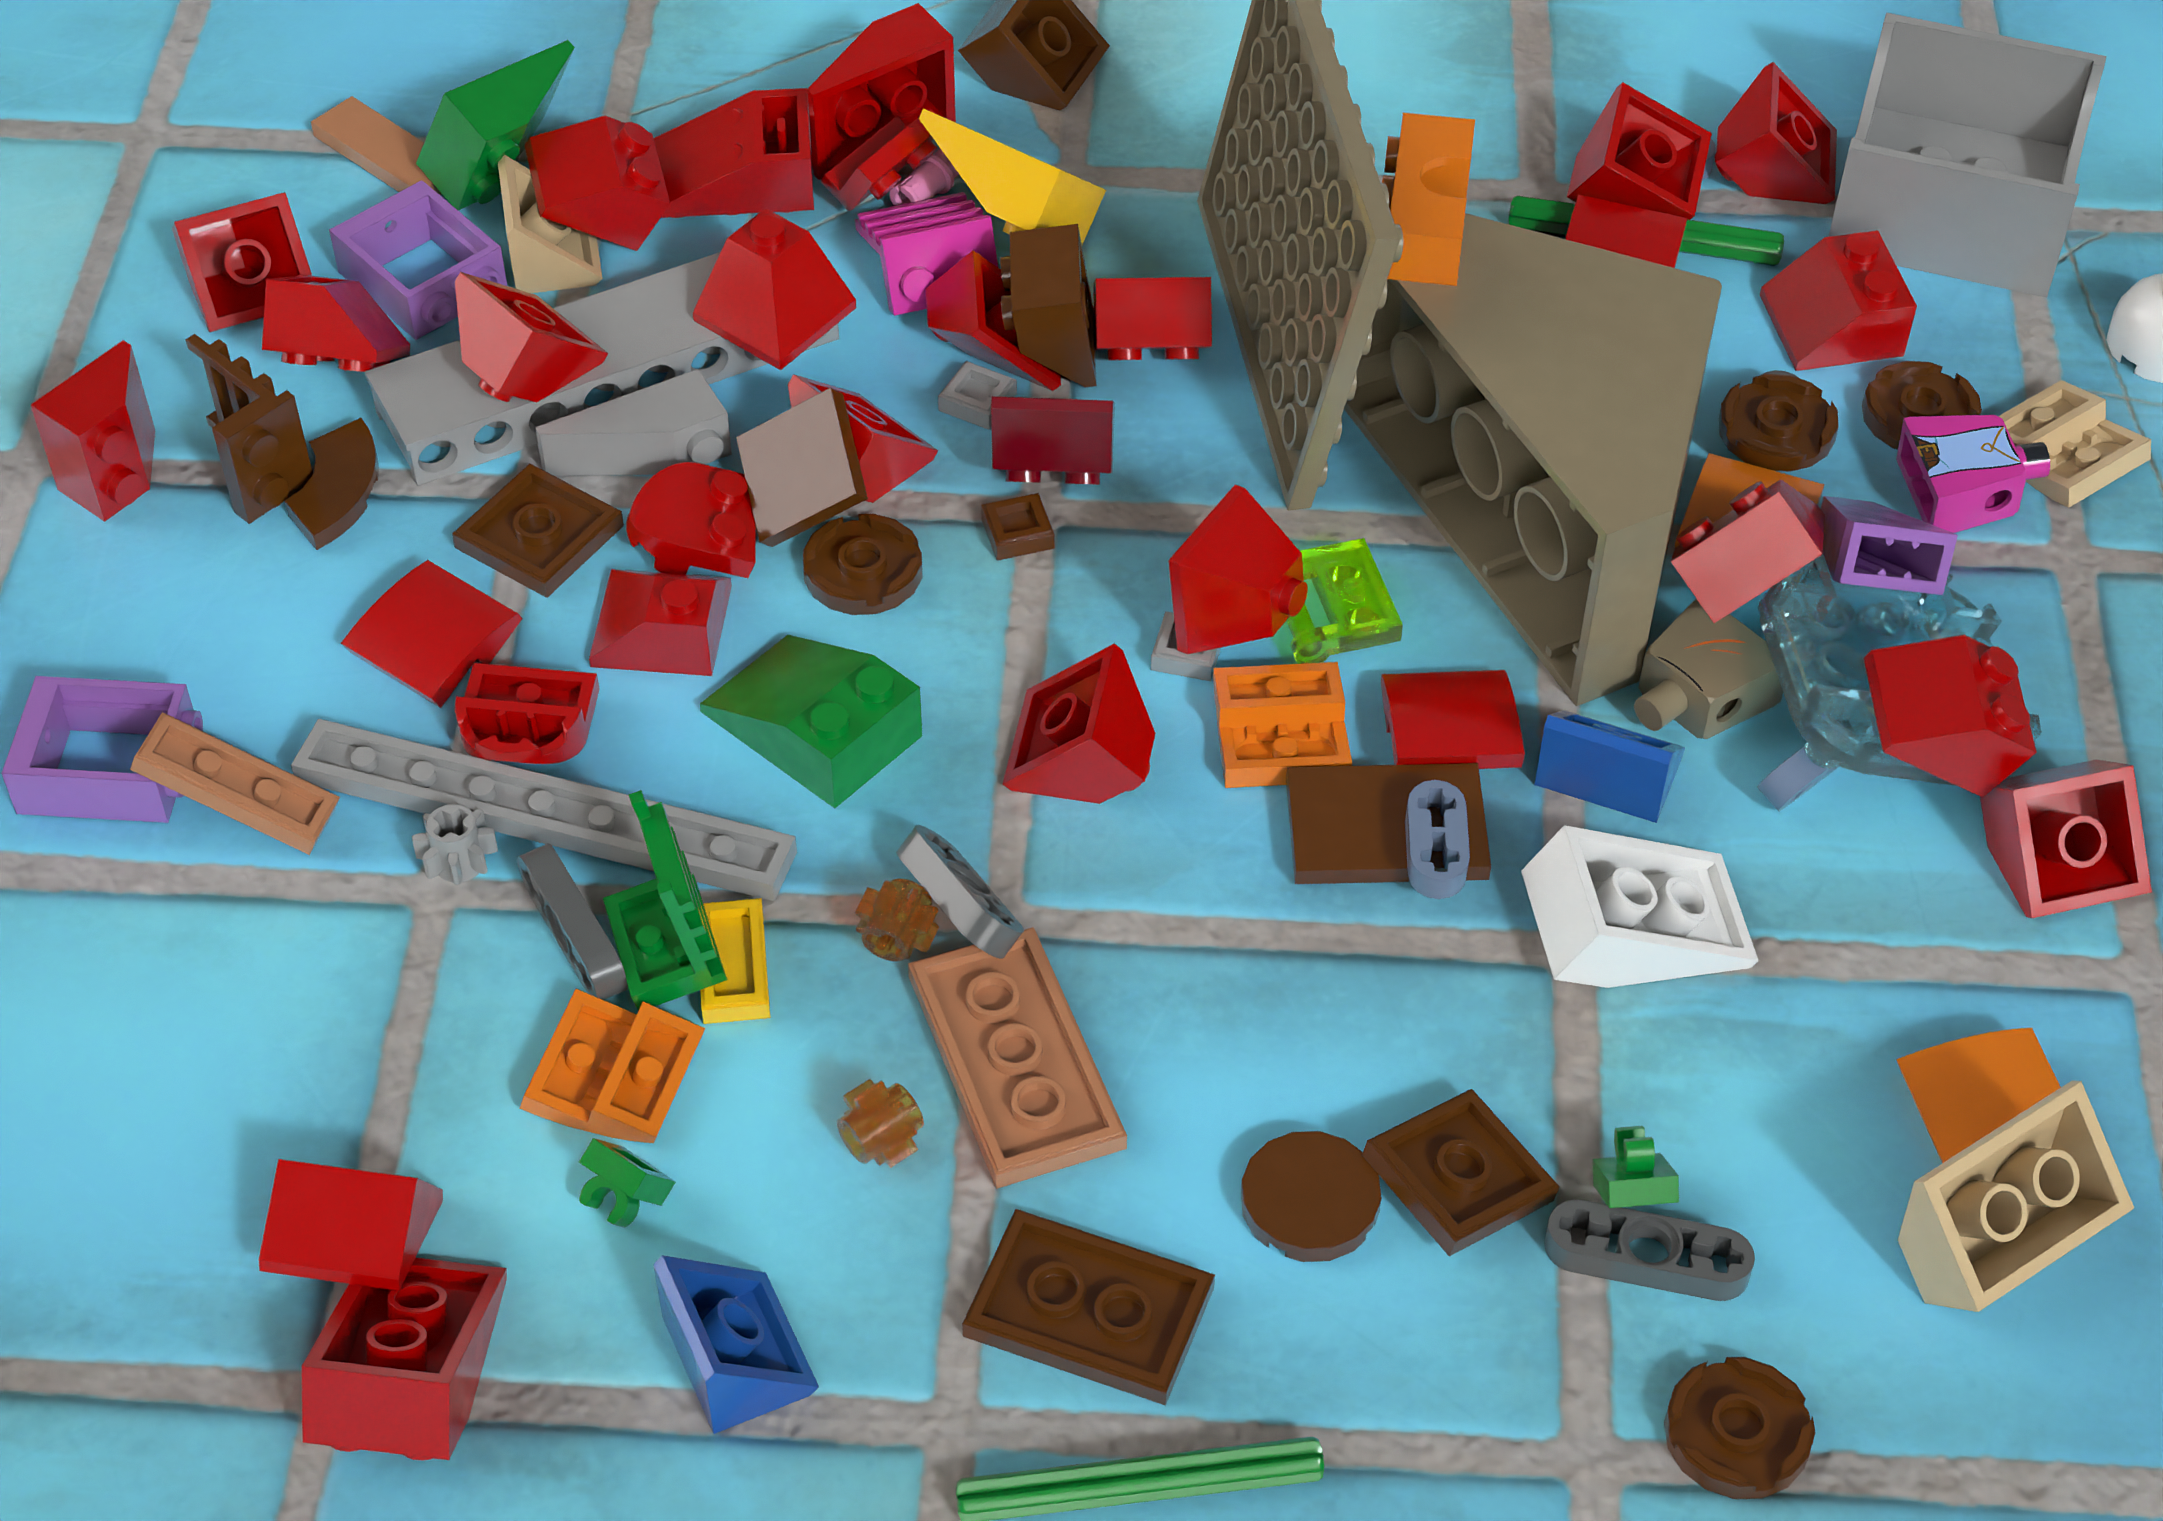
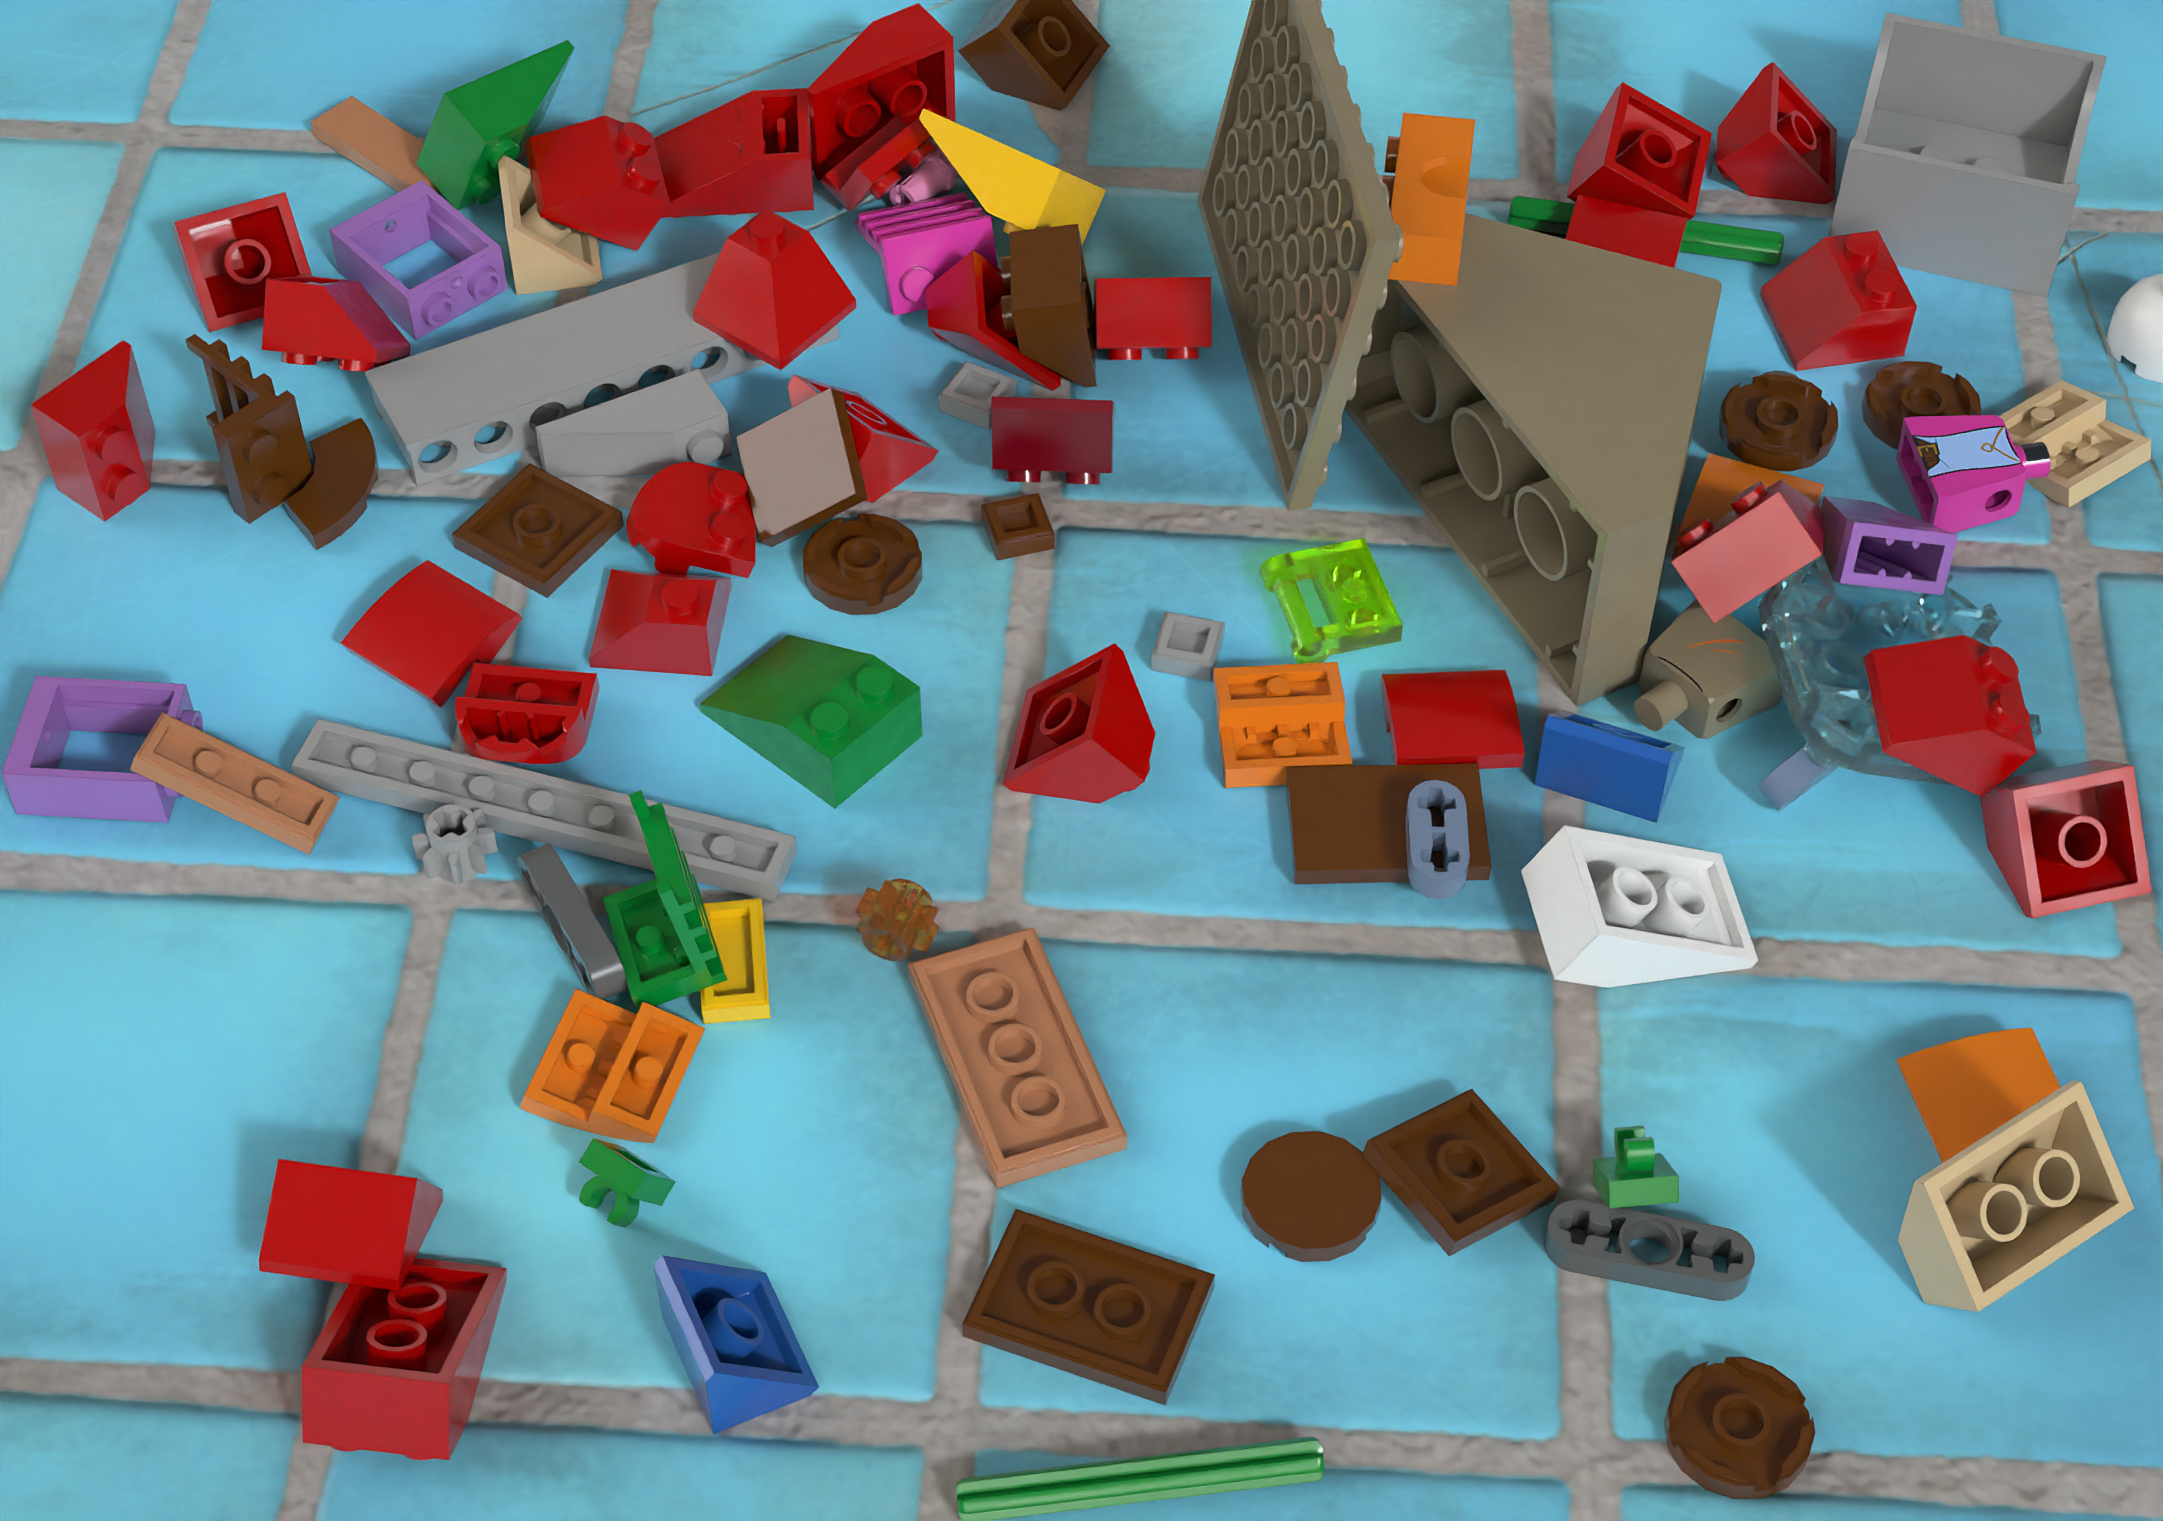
(519, 341): red slope -> none
(880, 1123): clear orange gear -> none
(960, 892): dark grey beam -> none
(1234, 577): red slope -> none

